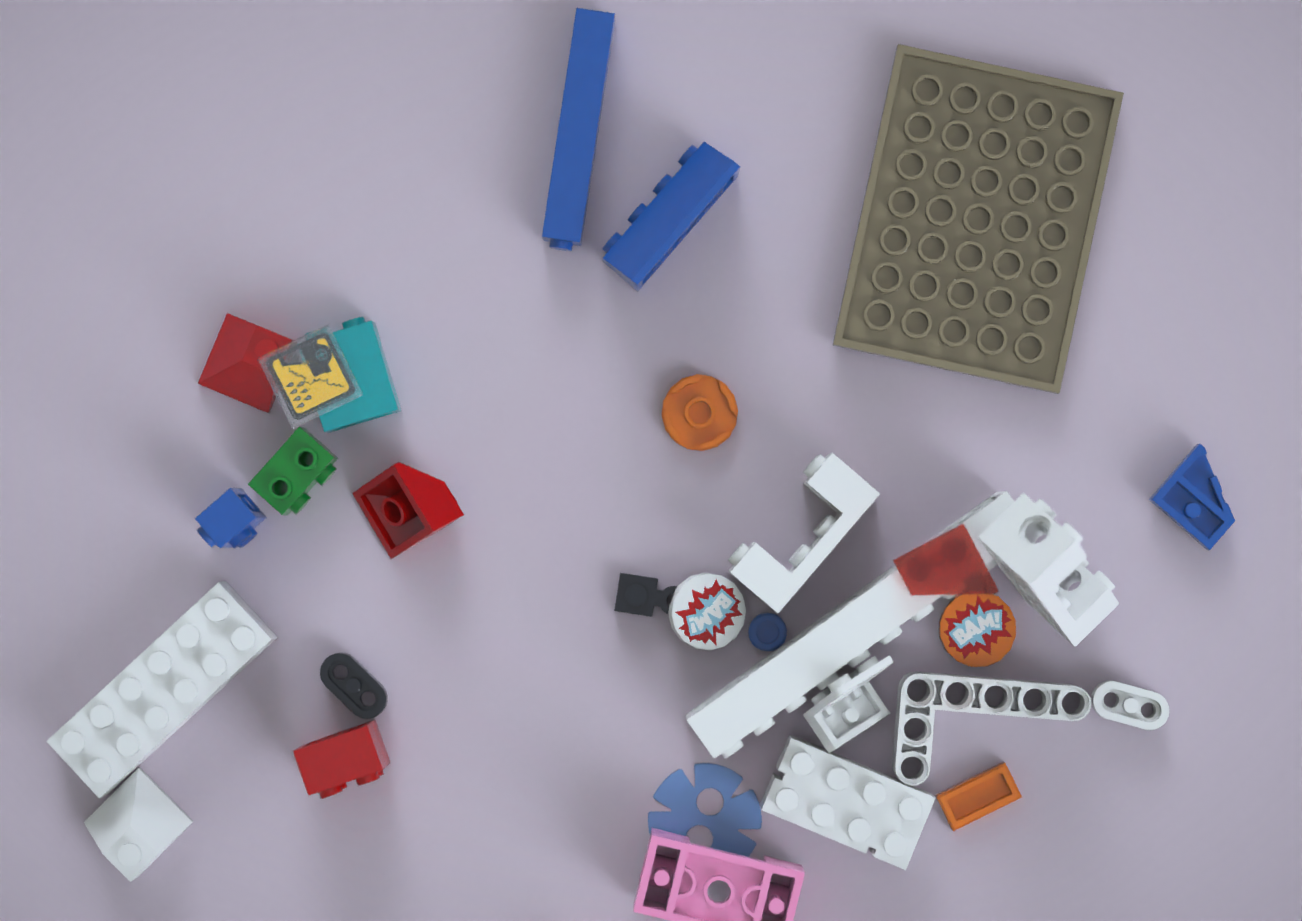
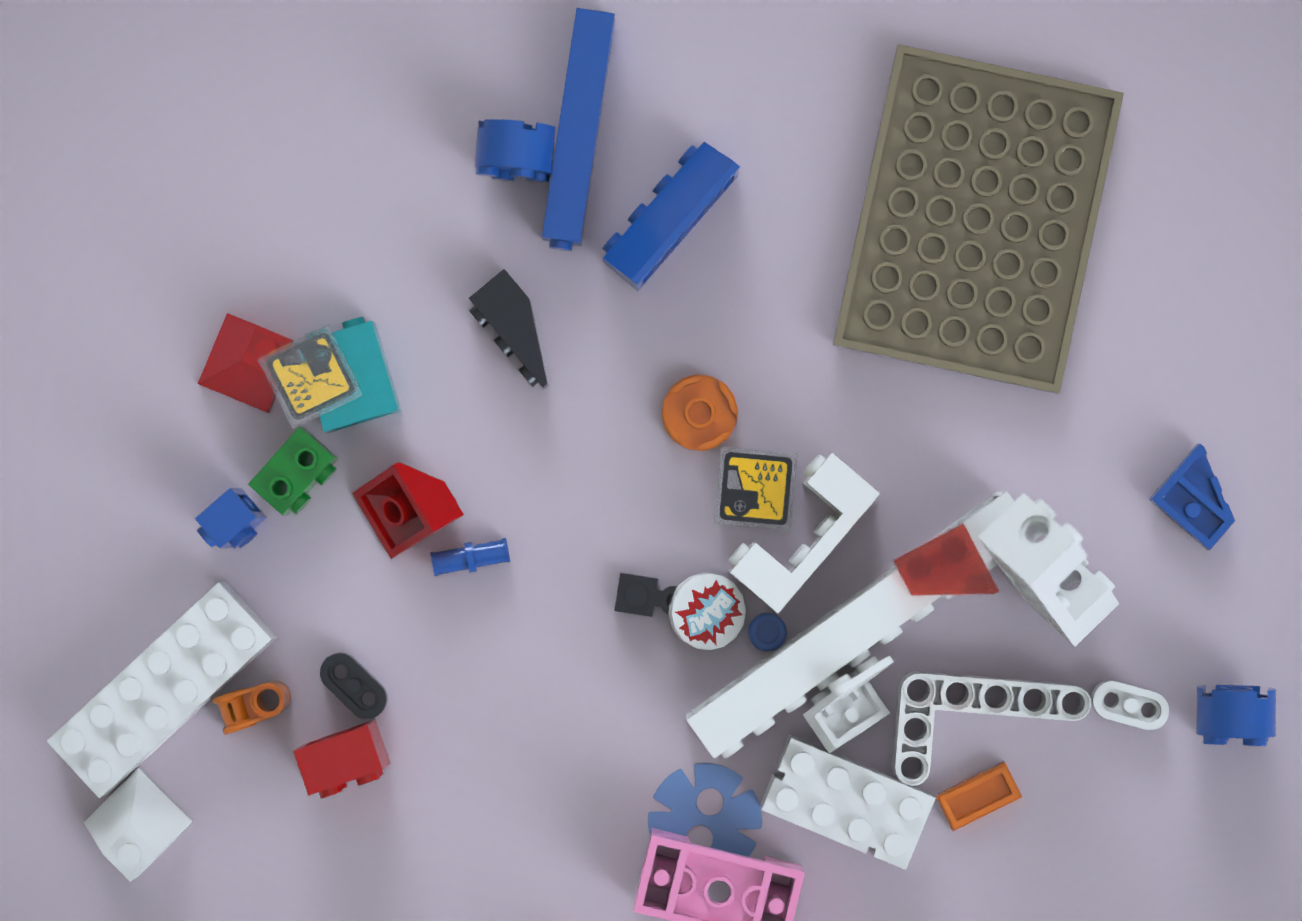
(246, 707): none -> orange piece
(470, 557): none -> blue pin
(512, 317): none -> black slope
(514, 150): none -> blue brick
(755, 488): none -> tile
(977, 629): tile -> none
(1236, 713): none -> blue brick

